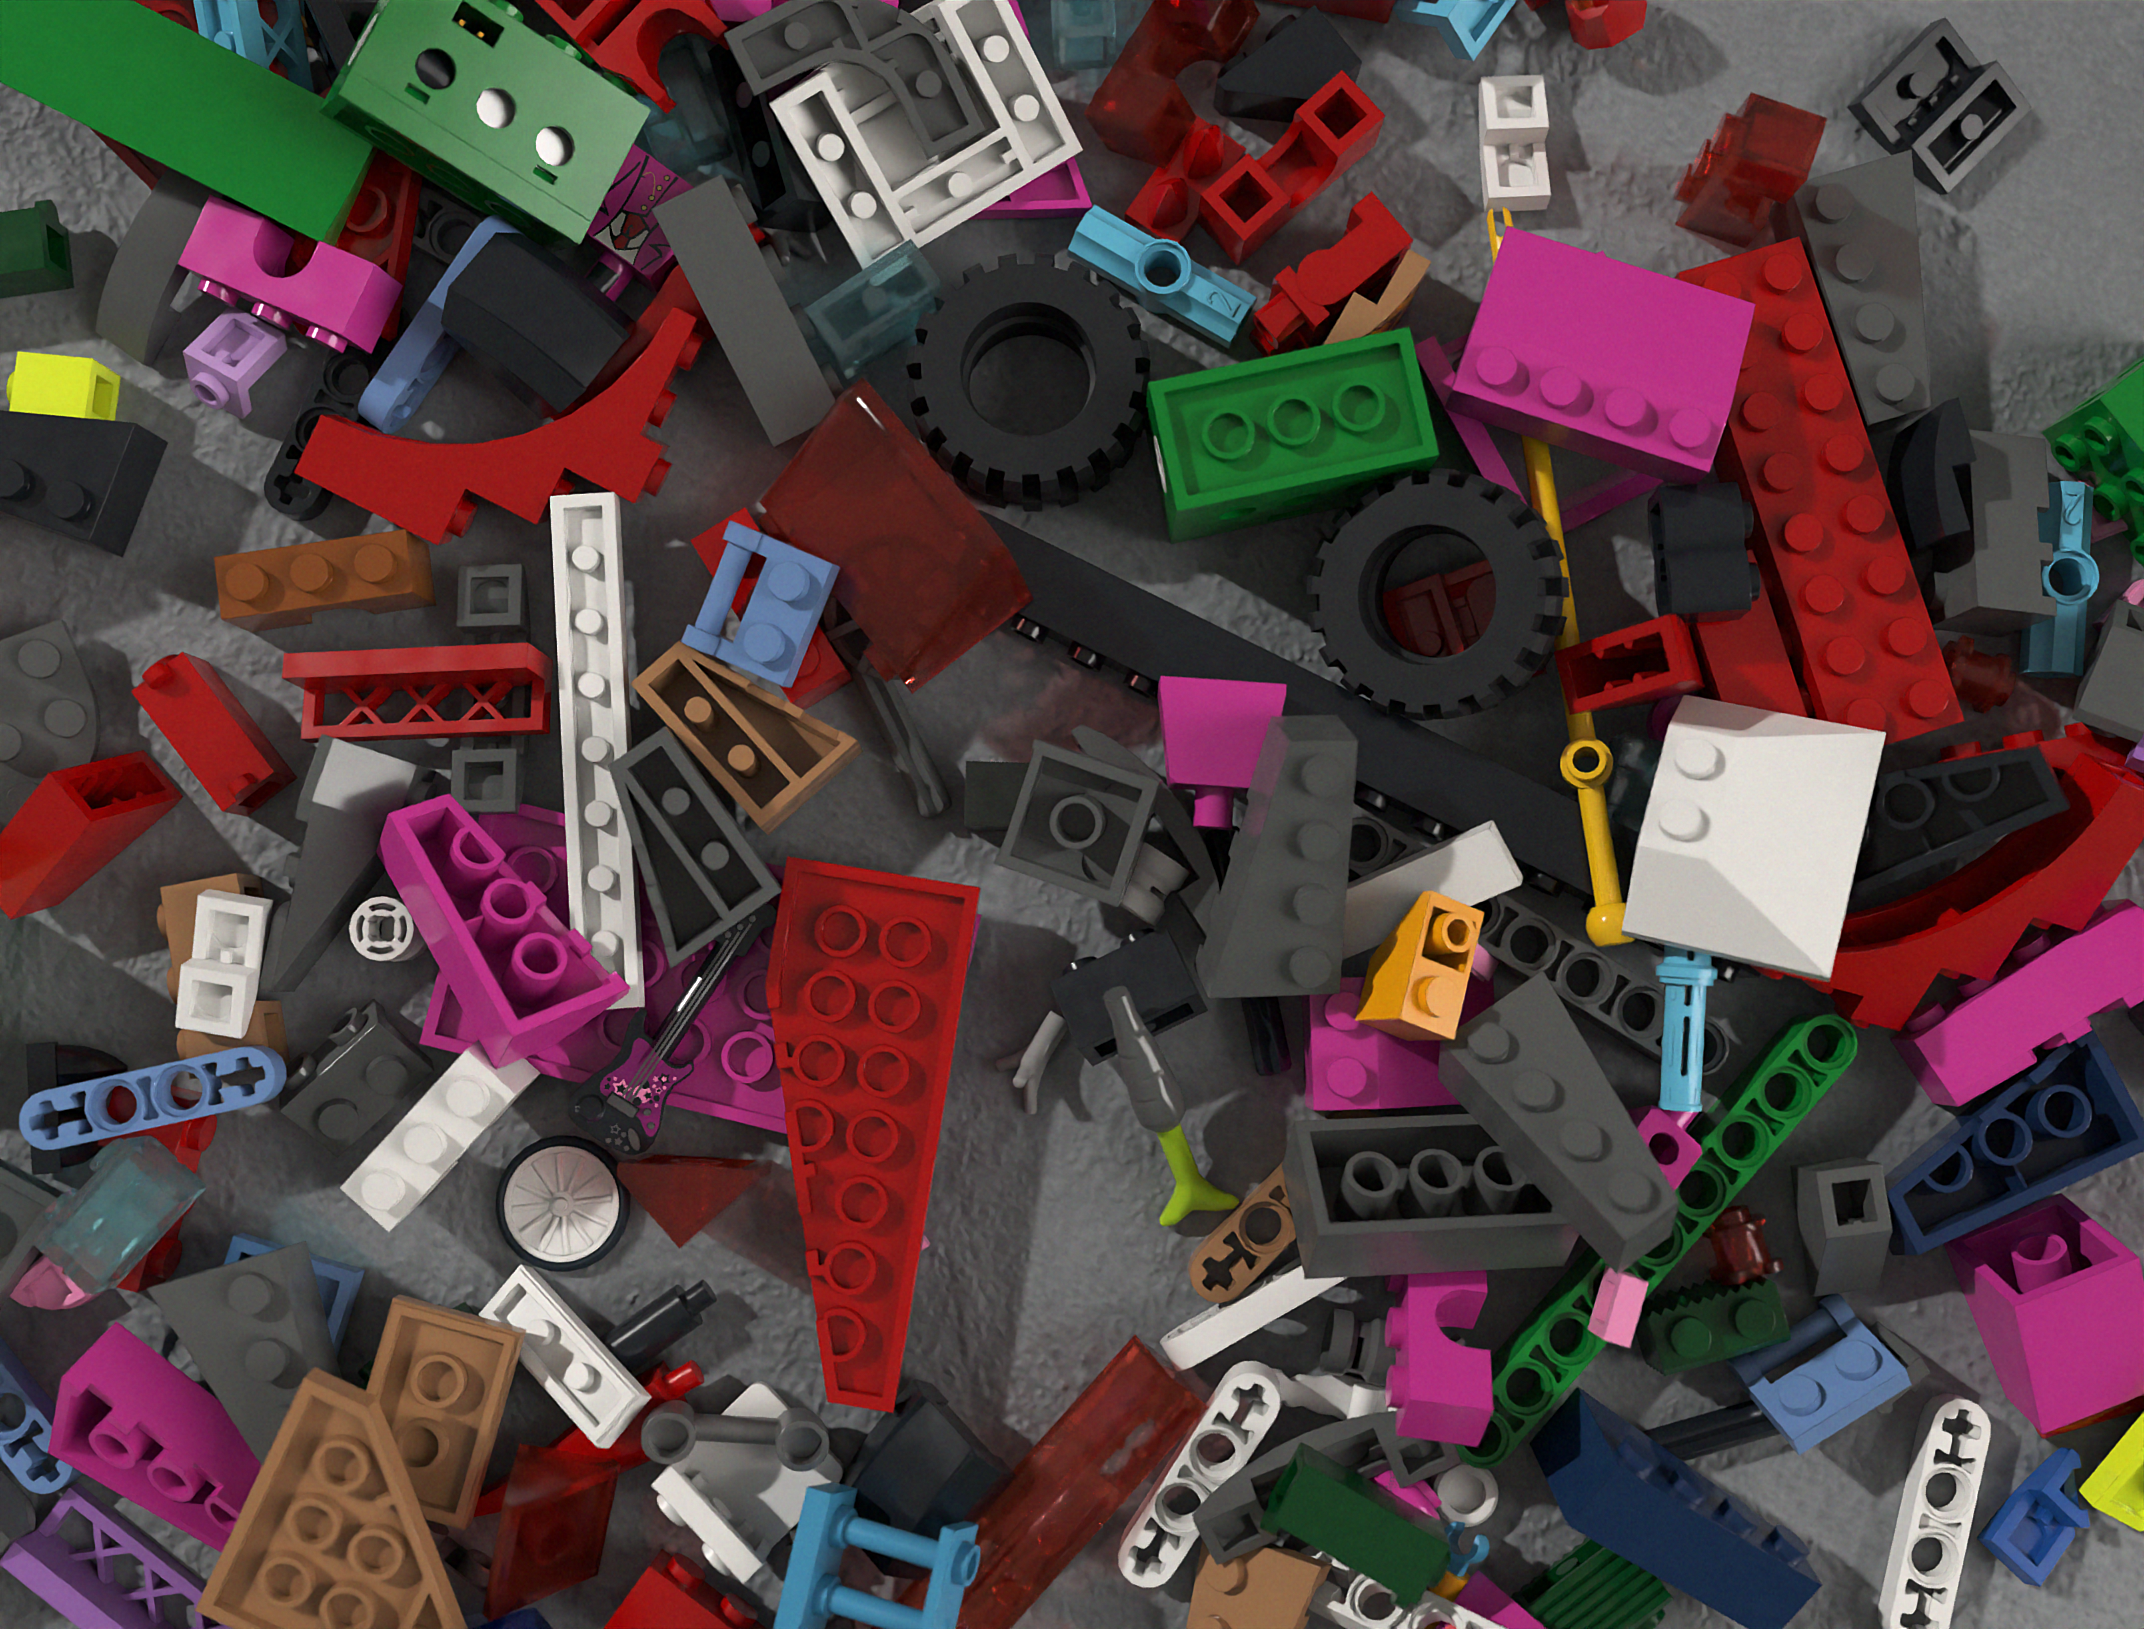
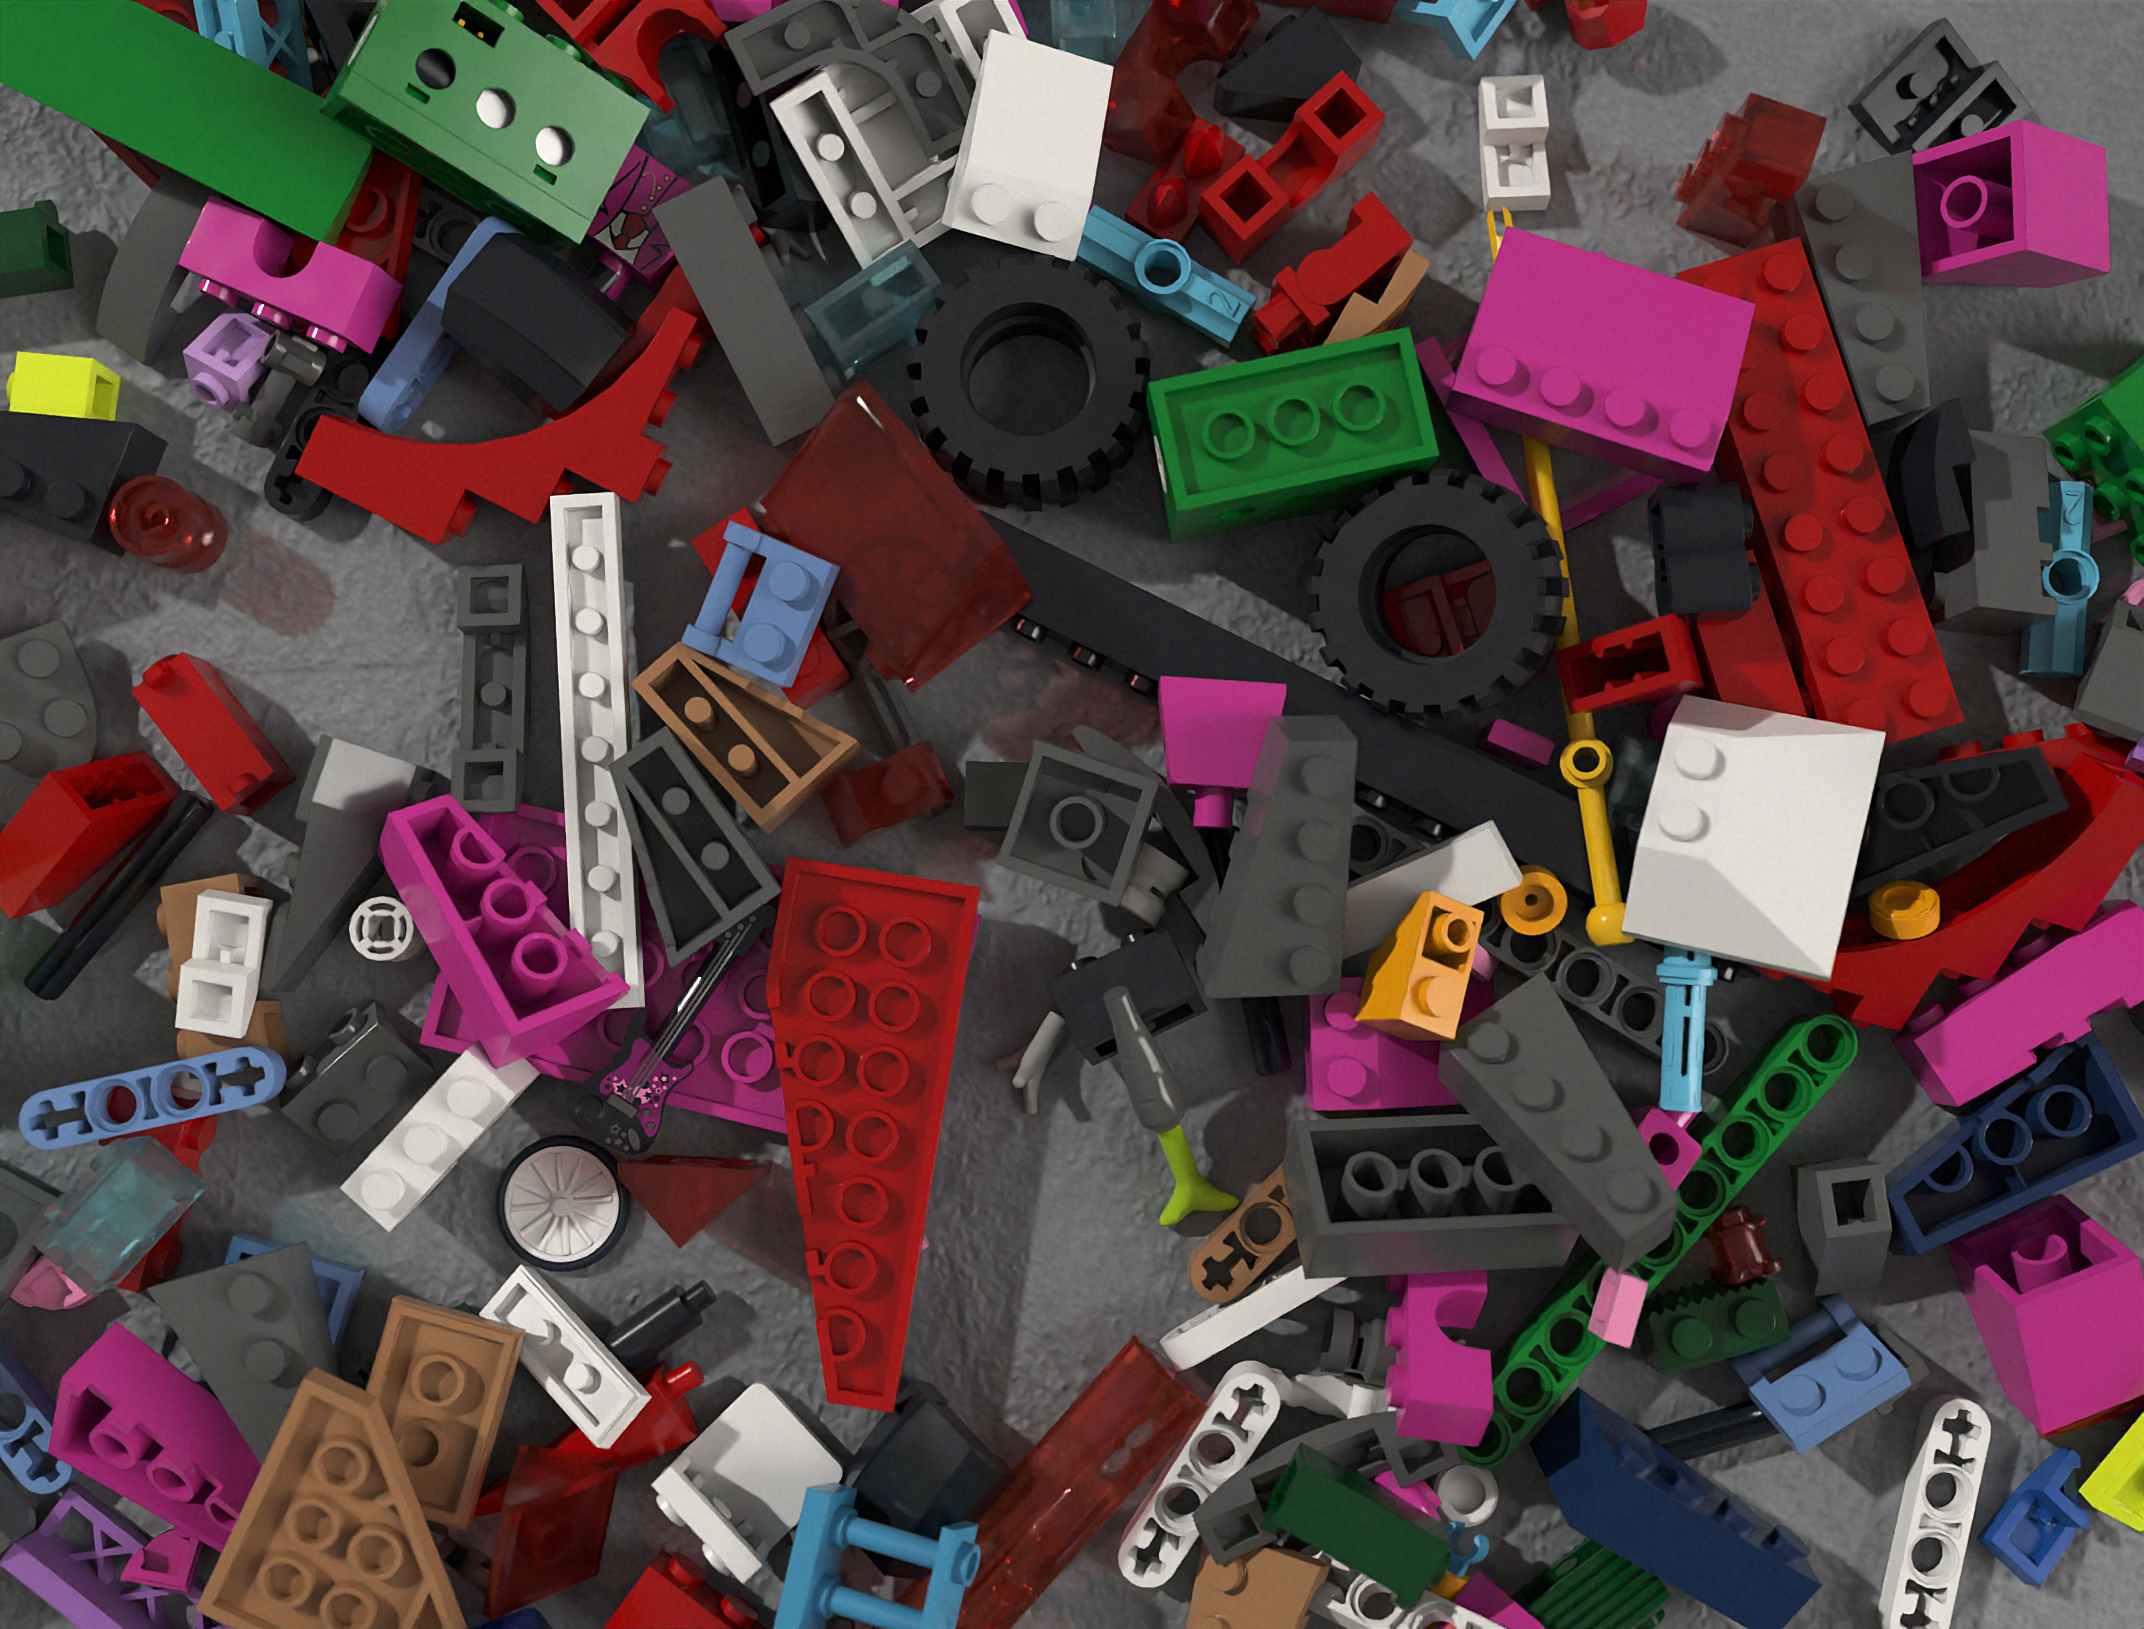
(59, 1066): black tile -> none
(118, 895): none -> black axle
(167, 1561): none -> dark pink tile
(168, 524): none -> clear red wheel
(291, 360): none -> dark grey bar
(292, 582): dark orange arch -> none
(422, 669): red fence -> none
(674, 1427): flat silver bar -> none
(886, 794): none -> clear red slope
(1030, 146): none -> white slope
(1515, 744): none -> dark pink tile
(1535, 904): none -> light orange tile
(1904, 910): none -> light orange tile
(1978, 676): clear red brick -> none
(2012, 209): none -> dark pink slope

